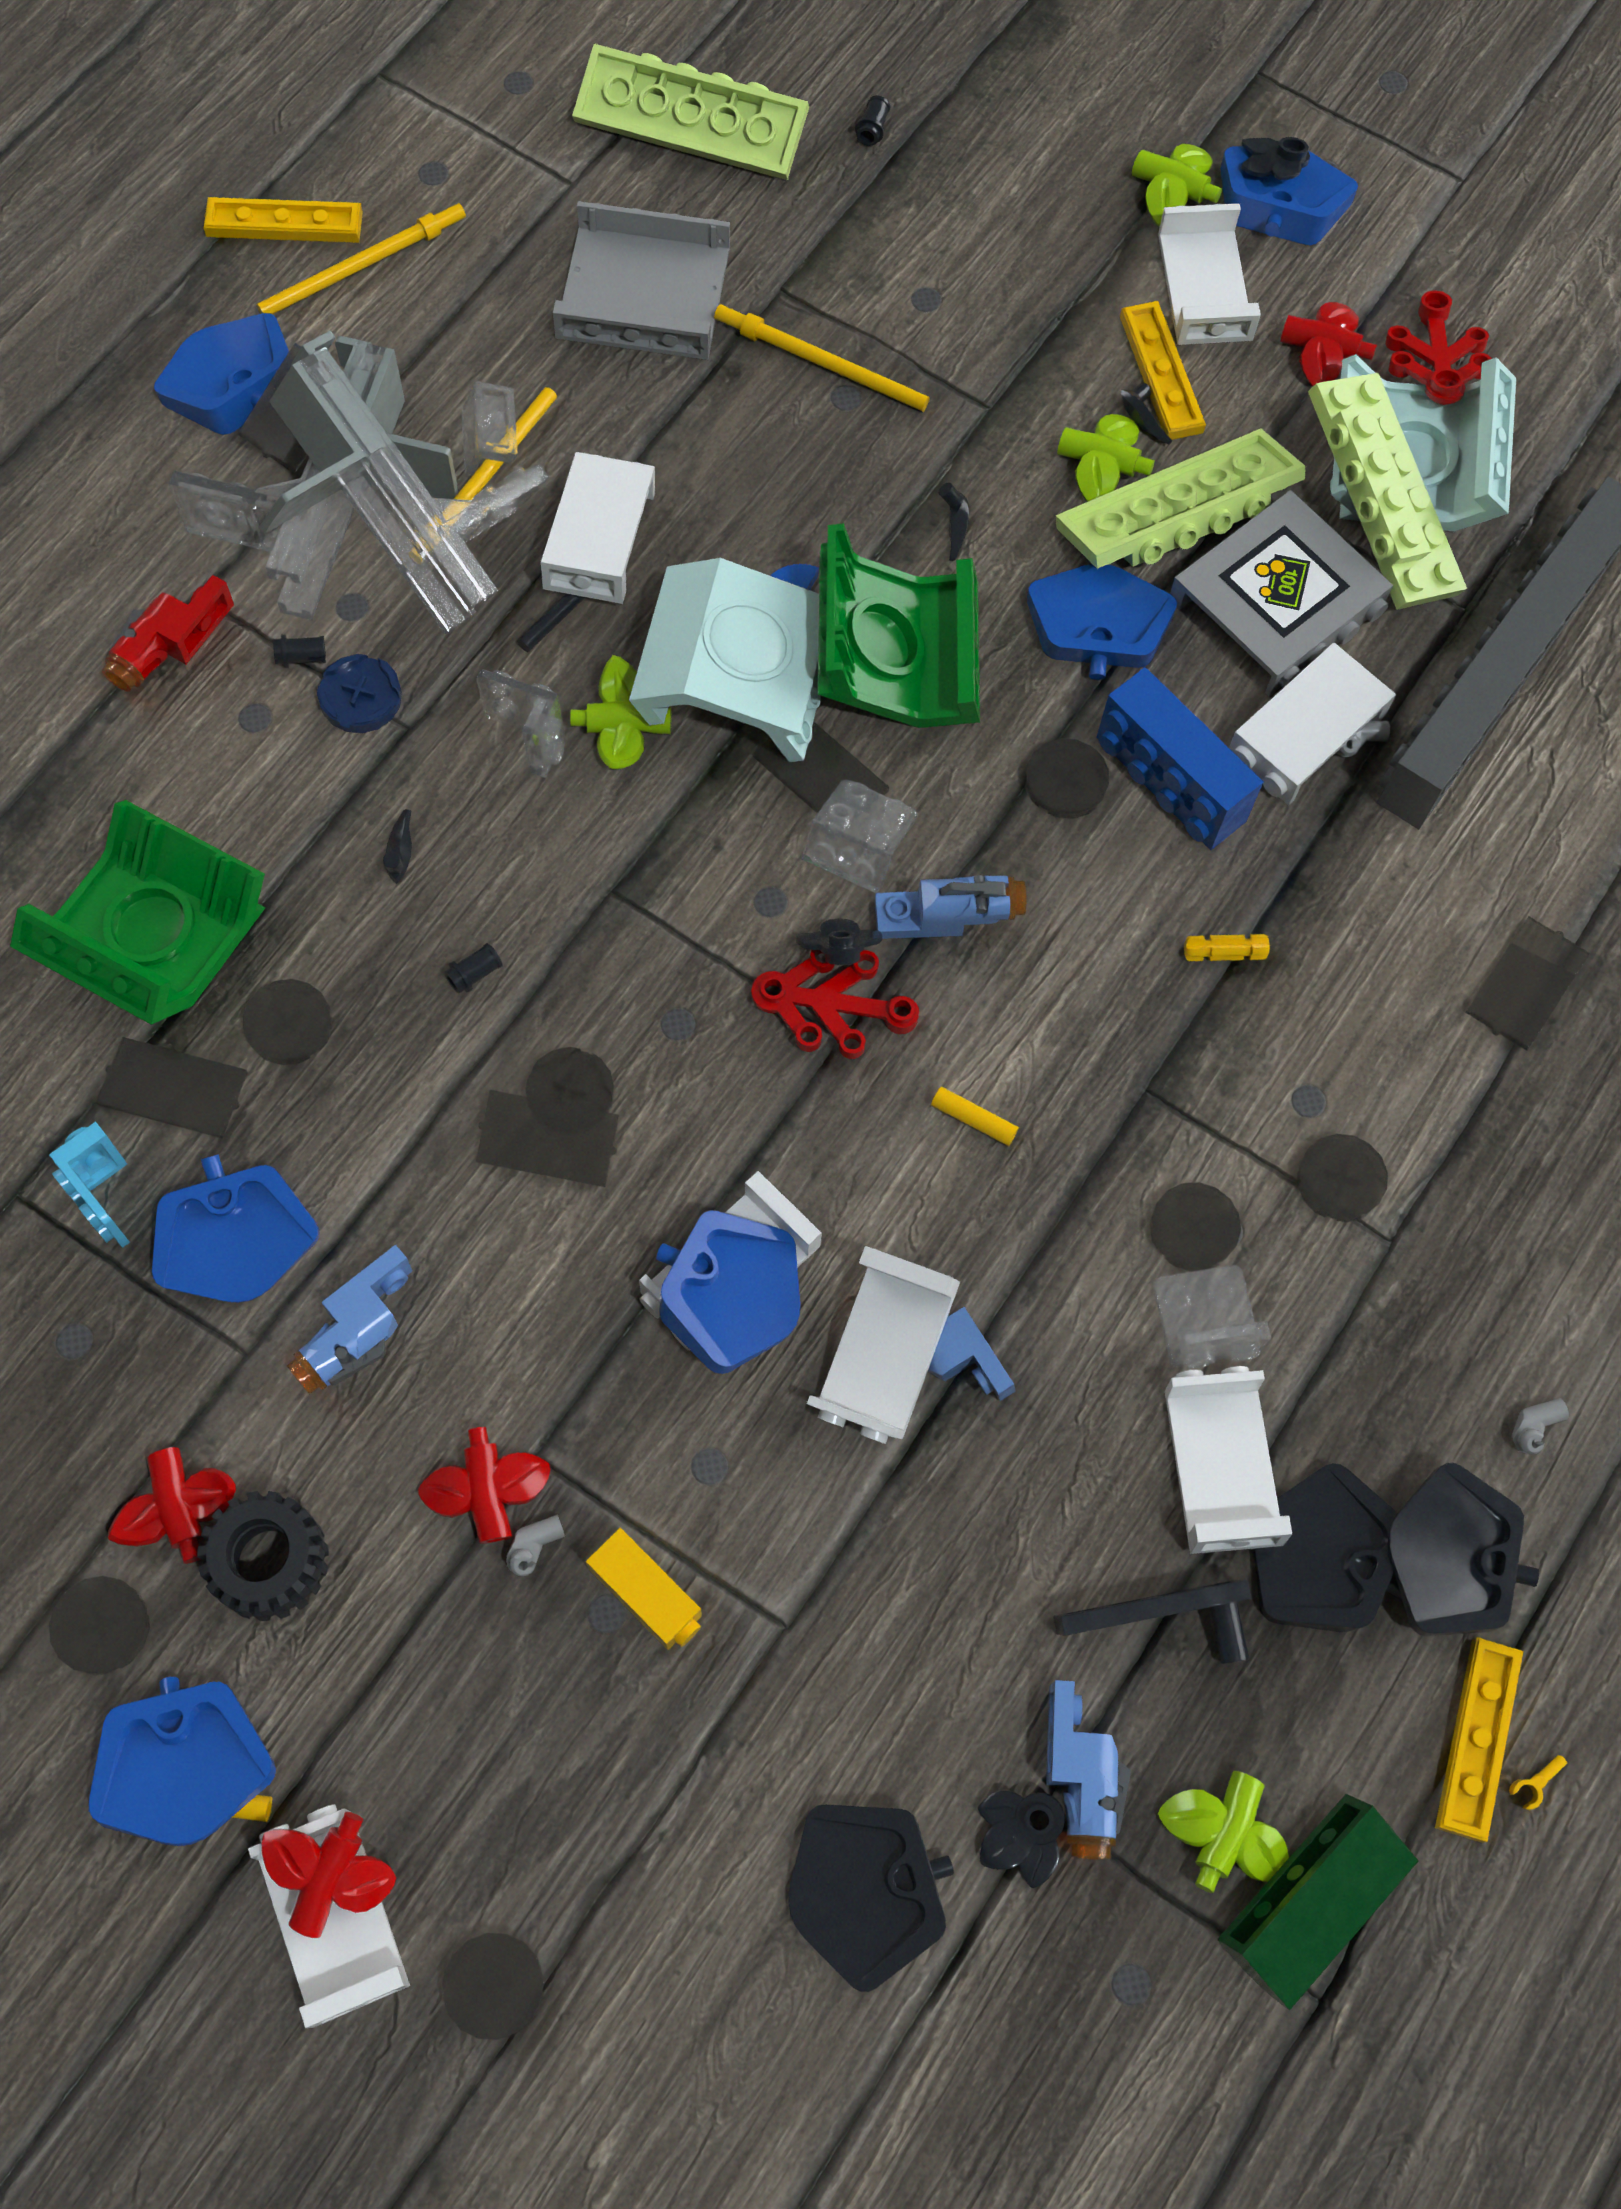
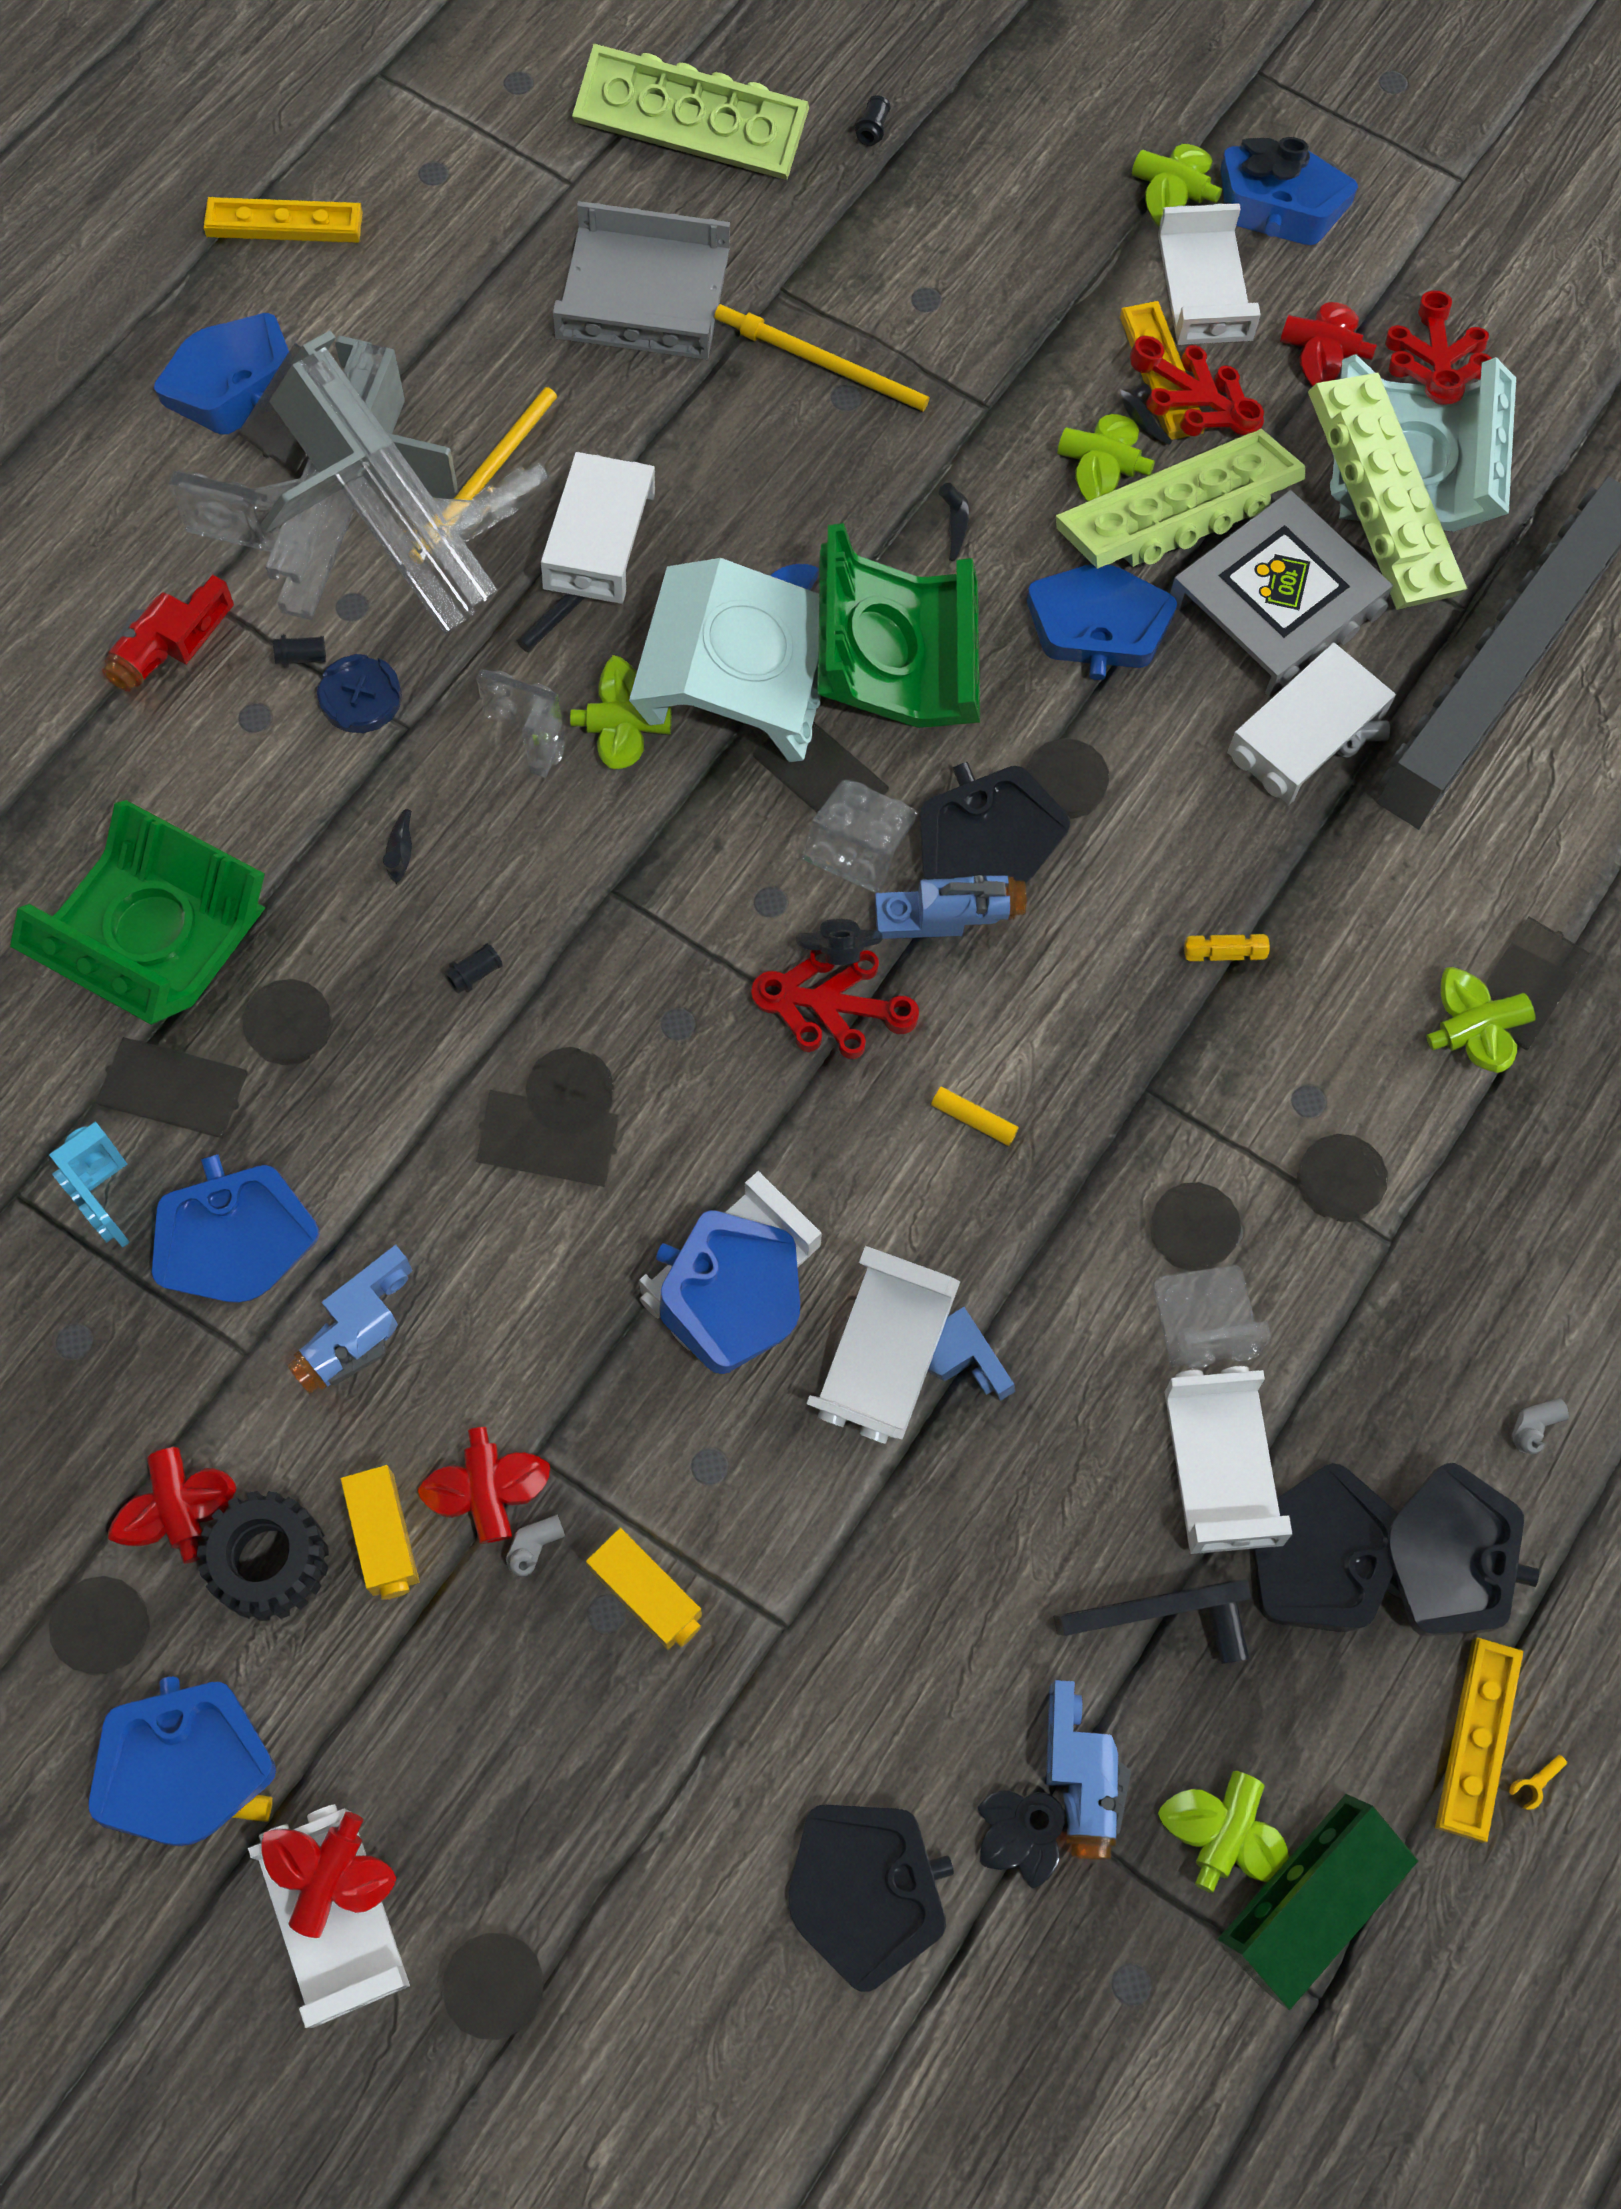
(380, 1532): none -> yellow brick
(427, 227): yellow bar -> none
(488, 425): clear panel -> none
(990, 826): none -> black animal
(1178, 759): blue brick -> none
(1237, 411): none -> red plant
(1479, 1021): none -> lime plant

